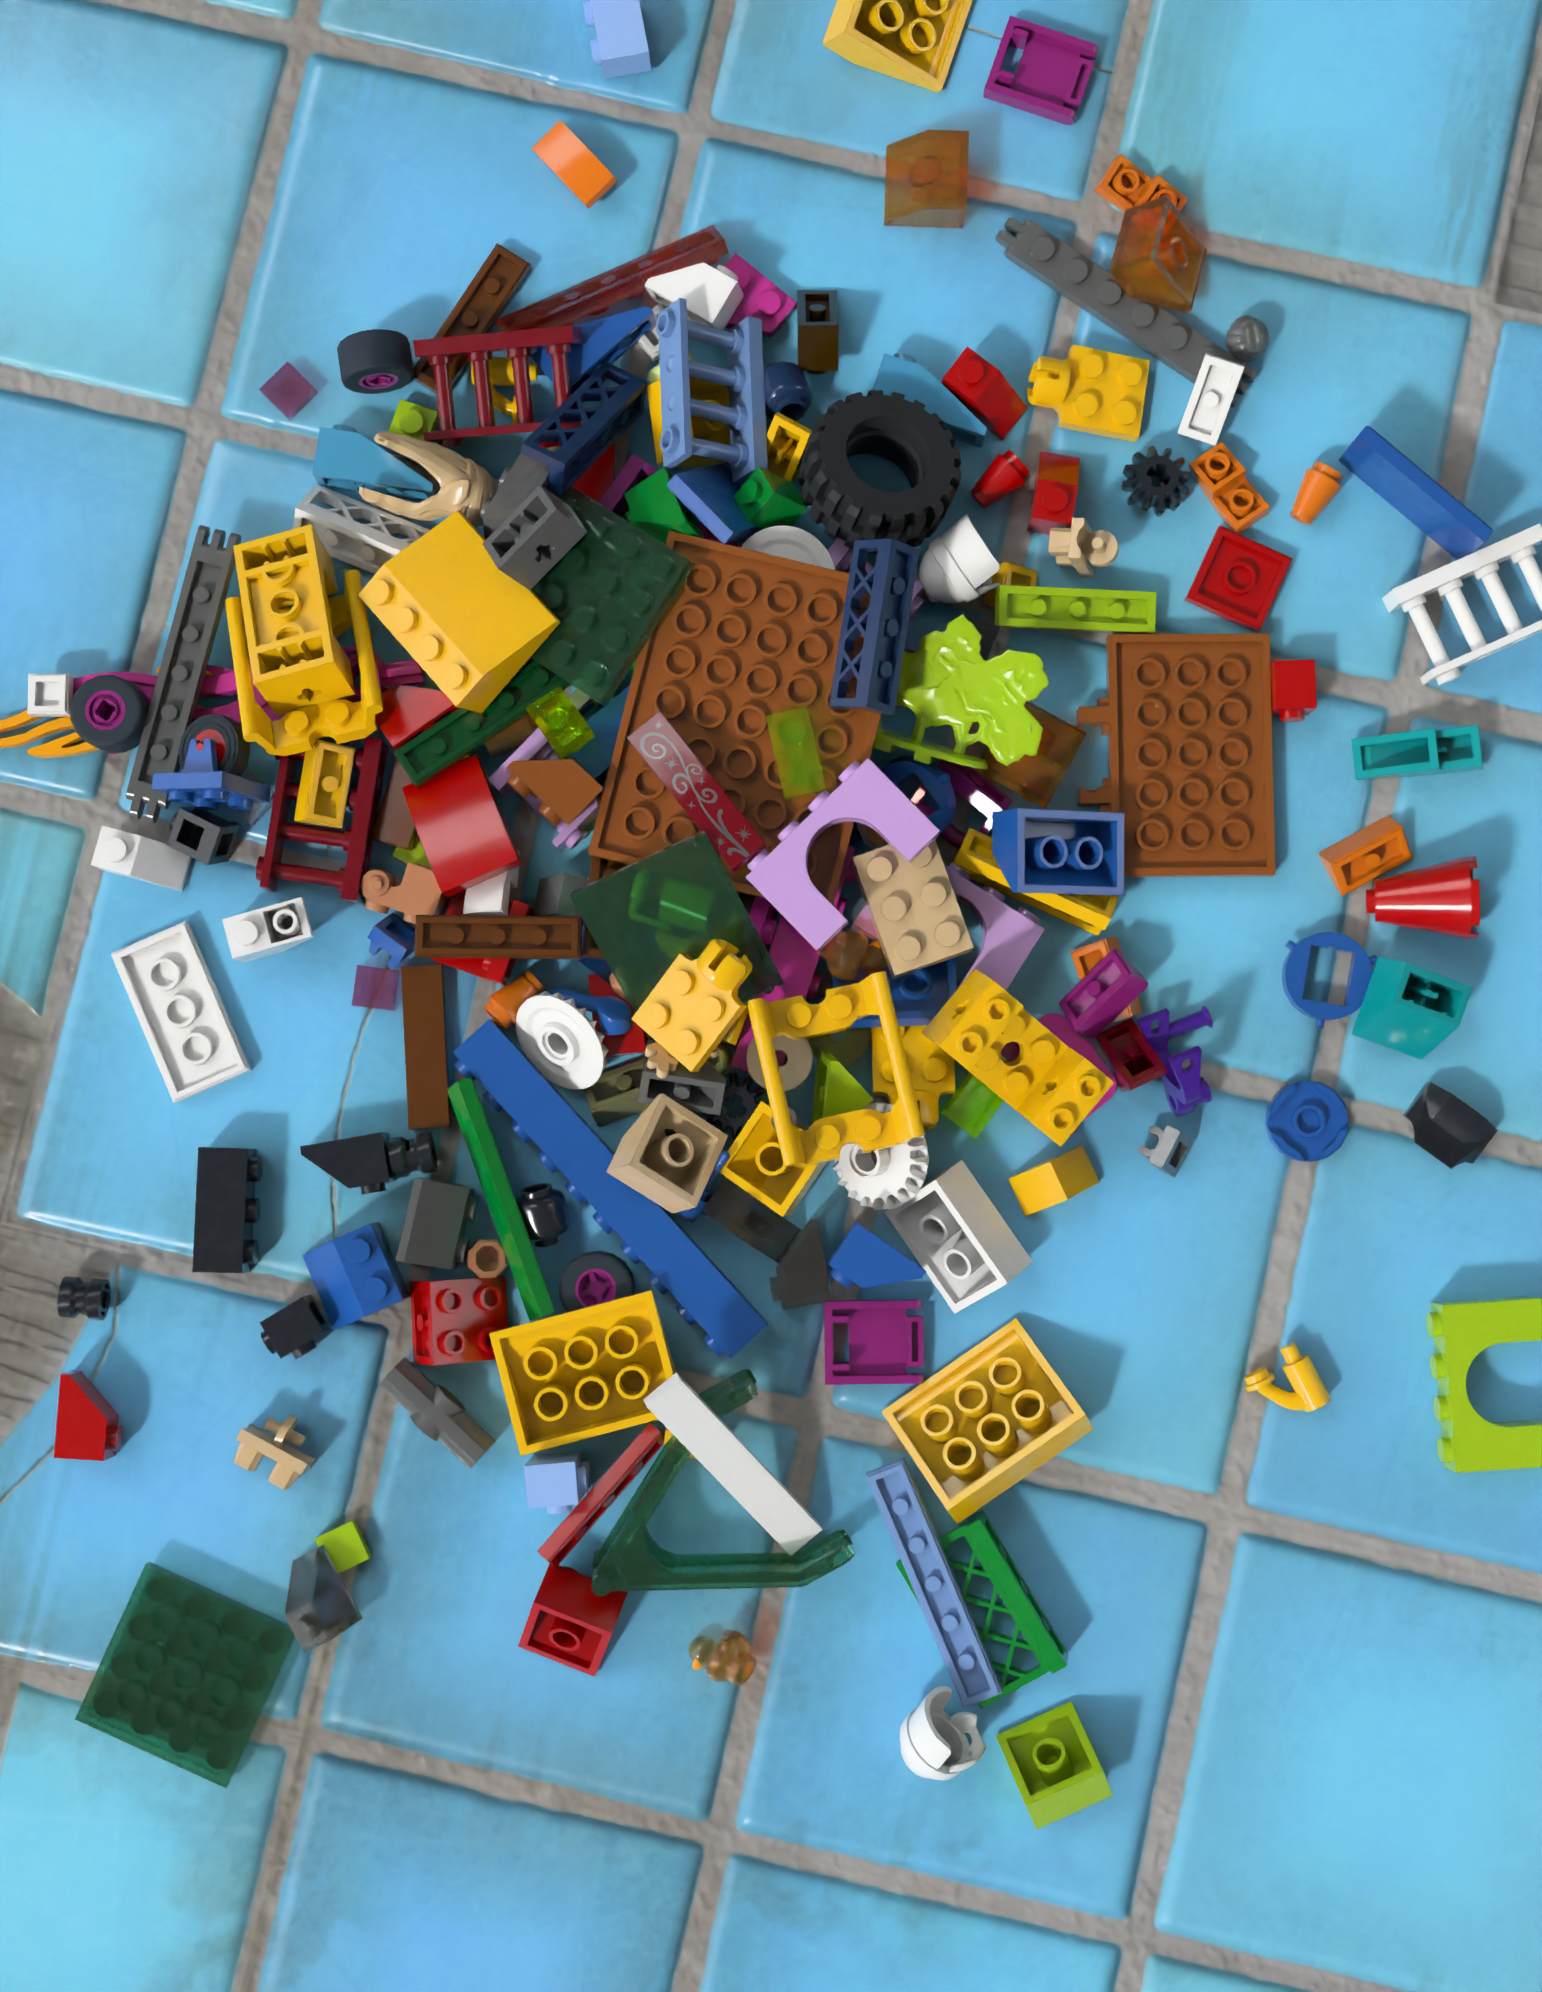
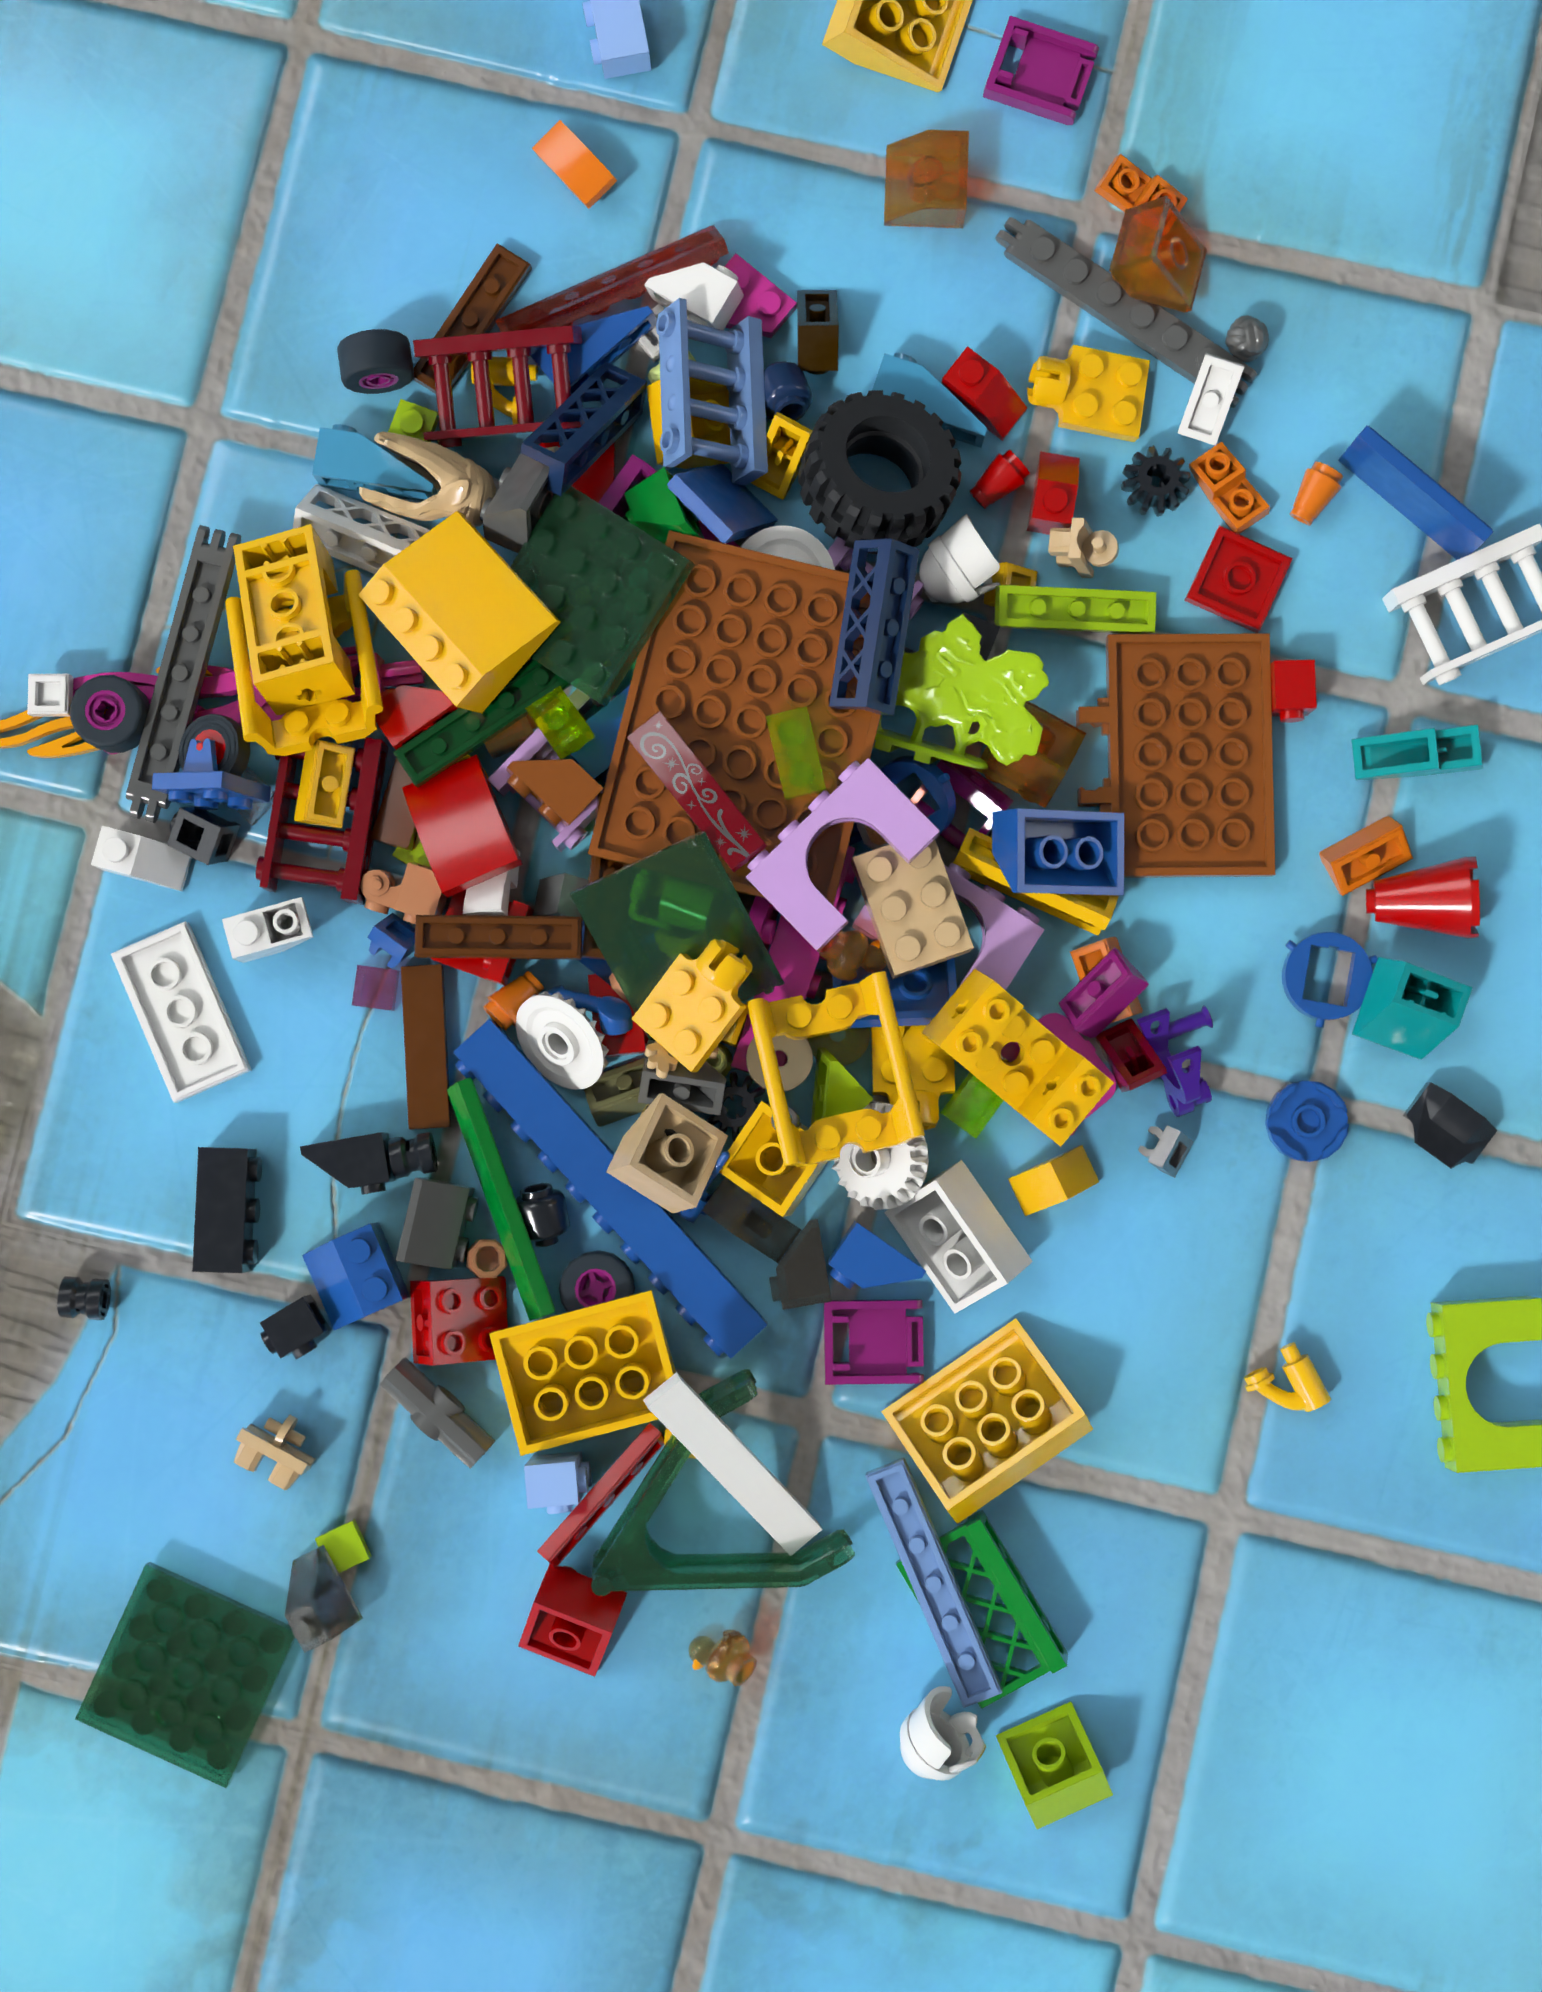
(85, 1421): red slope -> none
(288, 391): clear pink tile -> none
(534, 537): dark grey brick -> none
(769, 500): green brick -> none

